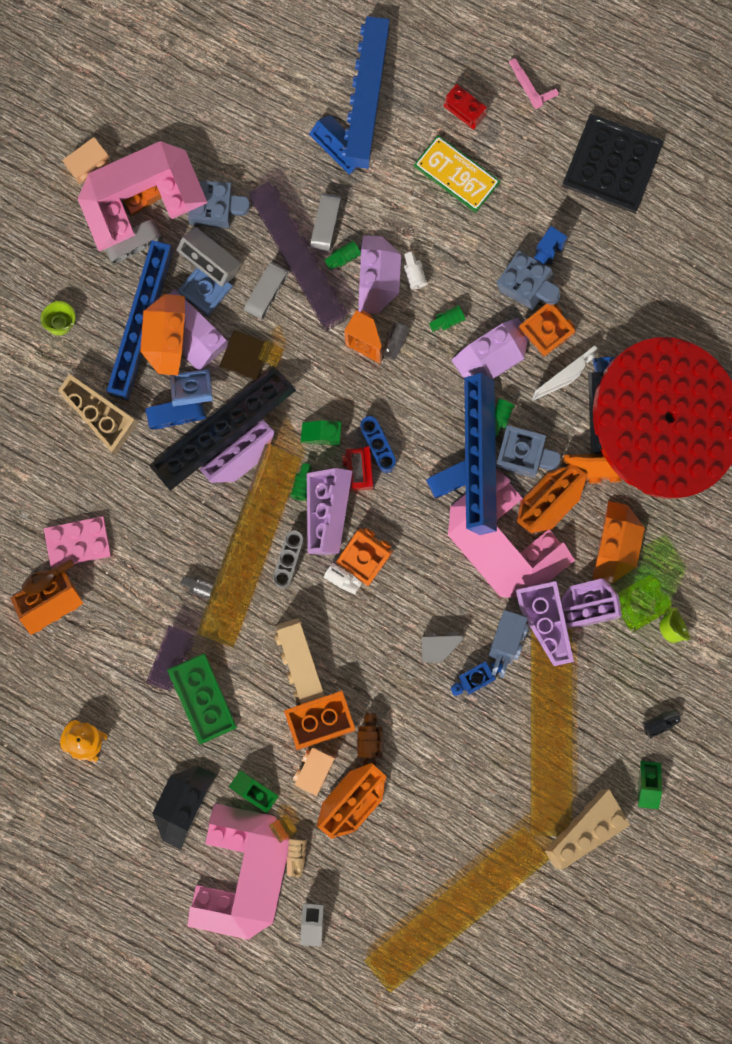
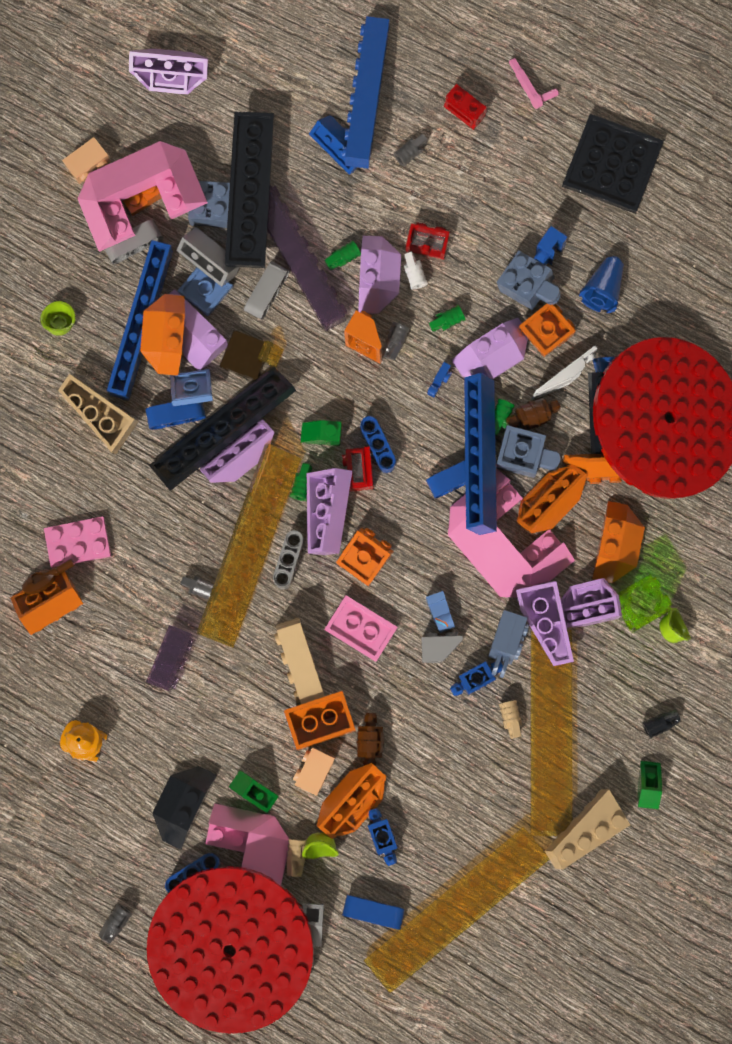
(115, 923): none -> flat silver hinge
(168, 70): none -> lavender wedge
(199, 865): none -> blue beam
(201, 698): green tile -> none
(222, 989): none -> red plate
(249, 190): none -> black plate
(283, 828): clear yellow tile -> none
(318, 846): none -> lime helmet
(326, 222): light grey beam -> none
(342, 578): white hinge -> none
(360, 628): none -> bright pink plate
(373, 912): none -> blue beam
(389, 858): none -> blue piece
(410, 150): none -> flat silver hinge
(427, 240): none -> red window
(440, 611): none -> medium blue leg
(442, 376): none -> blue plate
(457, 174): yellow tile -> none
(511, 718): none -> tan hinge
(533, 414): none -> reddish brown piece
(604, 286): none -> blue cone

